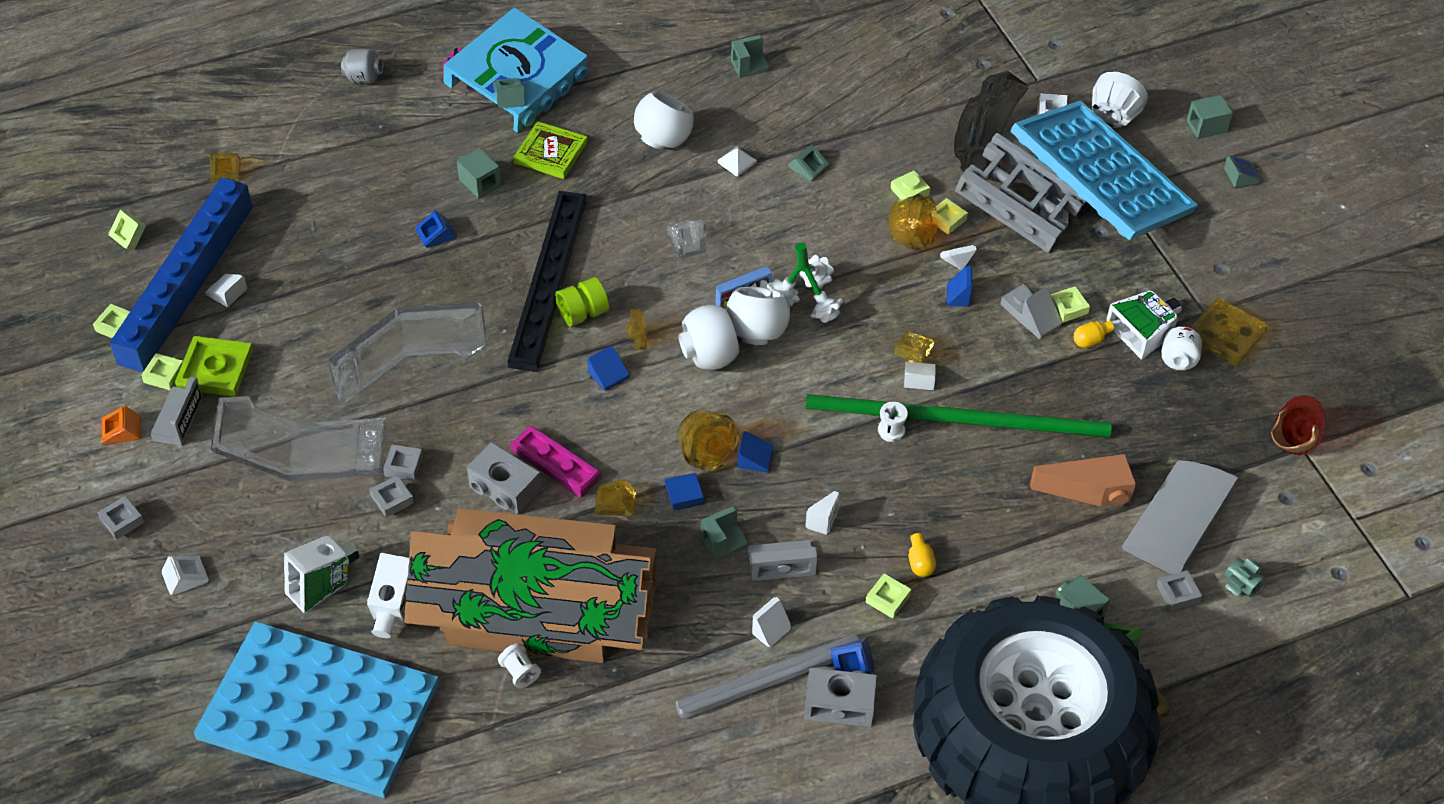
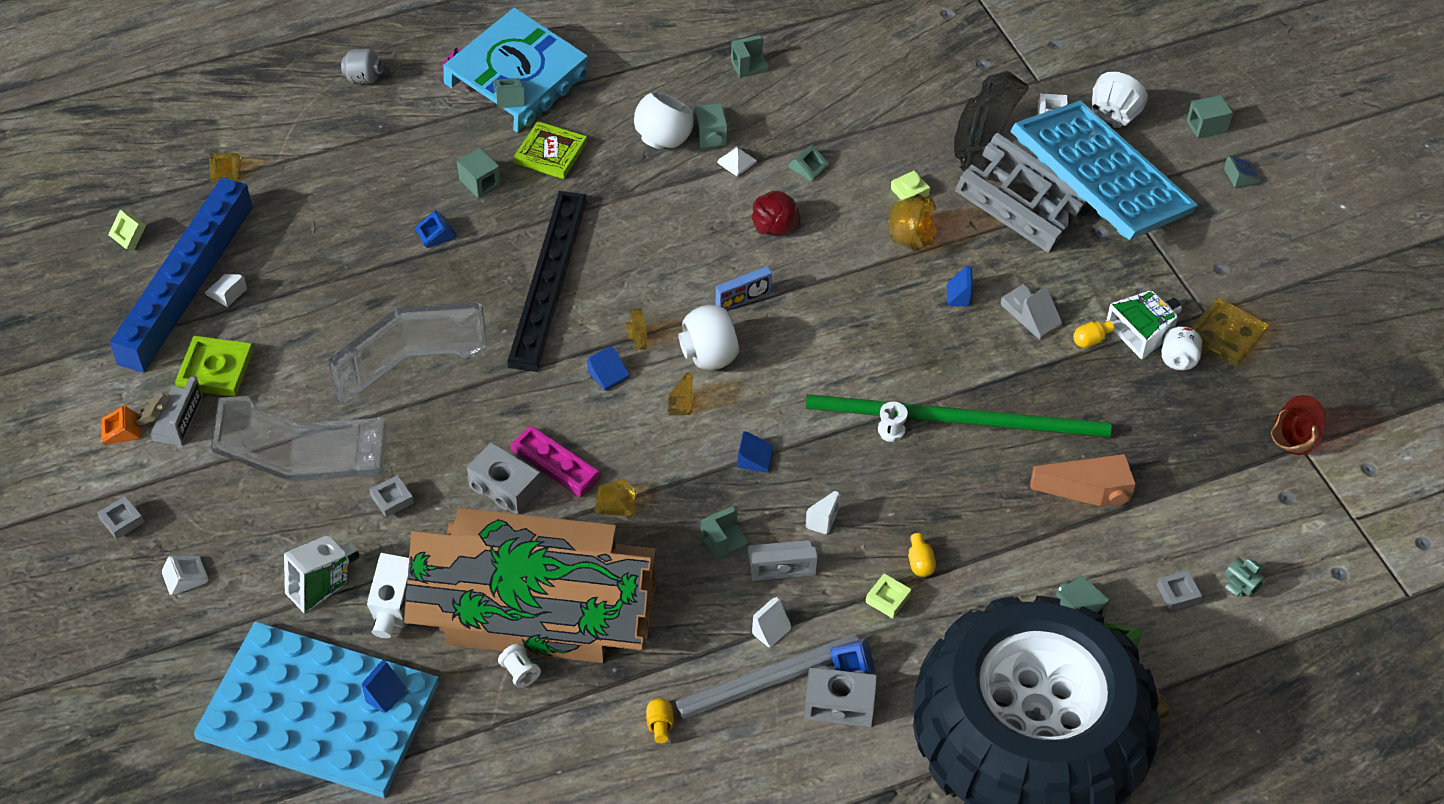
(110, 320): yellowish green plate -> none
(153, 409): none -> dark tan piece
(162, 371): yellowish green plate -> none
(382, 687): none -> blue slope
(403, 462): light grey plate -> none
(585, 299): lime wheel -> none
(660, 718): none -> yellow cylinder
(681, 397): none -> clear yellow slope
(684, 491): blue tile -> none
(687, 237): clear slope -> none
(707, 439): clear yellow cone -> none
(710, 125): none -> sand green brick
(758, 314): white wheel -> none
(775, 214): none -> dark red hair
(816, 274): white plant -> none
(913, 347): clear yellow plate -> none
(919, 375): white slope -> none
(948, 216): yellowish green plate -> none
(959, 257): white slope -> none
(1070, 304): yellowish green plate -> none
(1180, 515): light grey slope -> none

